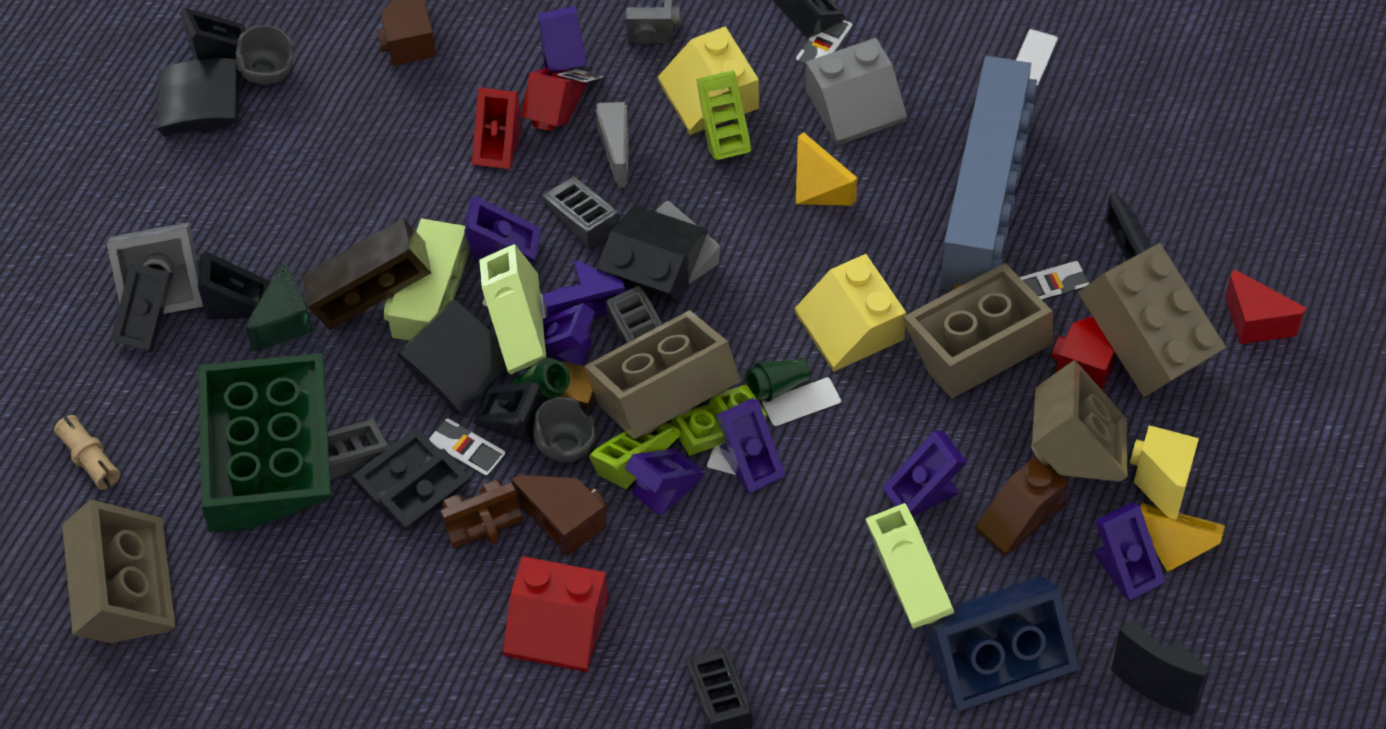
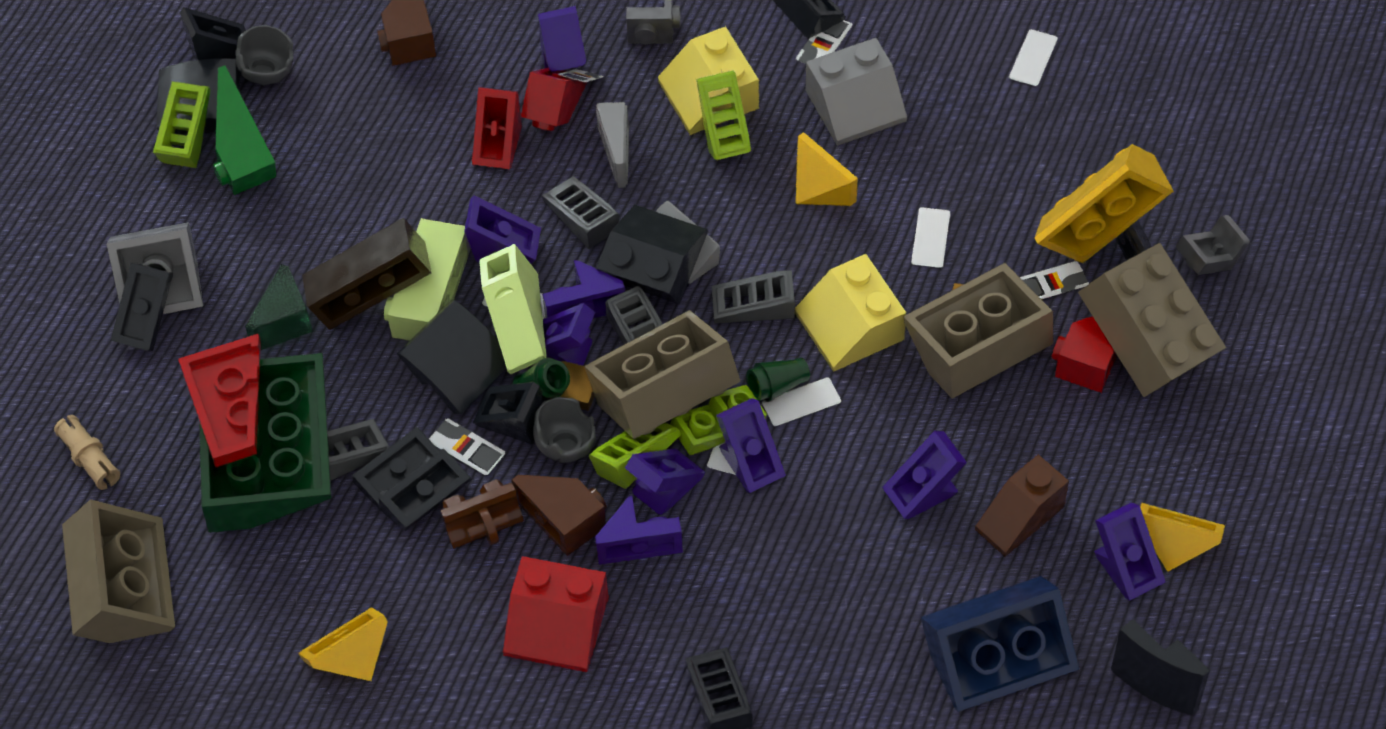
(193, 141): none -> lime slope
(226, 396): none -> red wing
(228, 289): black slope -> none
(240, 148): none -> green slope
(350, 648): none -> yellow slope
(627, 540): none -> dark purple slope
(768, 309): none -> dark grey slope
(909, 566): yellowish green slope -> none
(930, 237): none -> white sticker
(988, 171): sand blue brick -> none
(1079, 427): dark tan slope -> none
(1104, 205): none -> yellow slope
(1164, 467): light yellow slope -> none
(1214, 249): none -> flat silver bracket
(1260, 311): red slope -> none

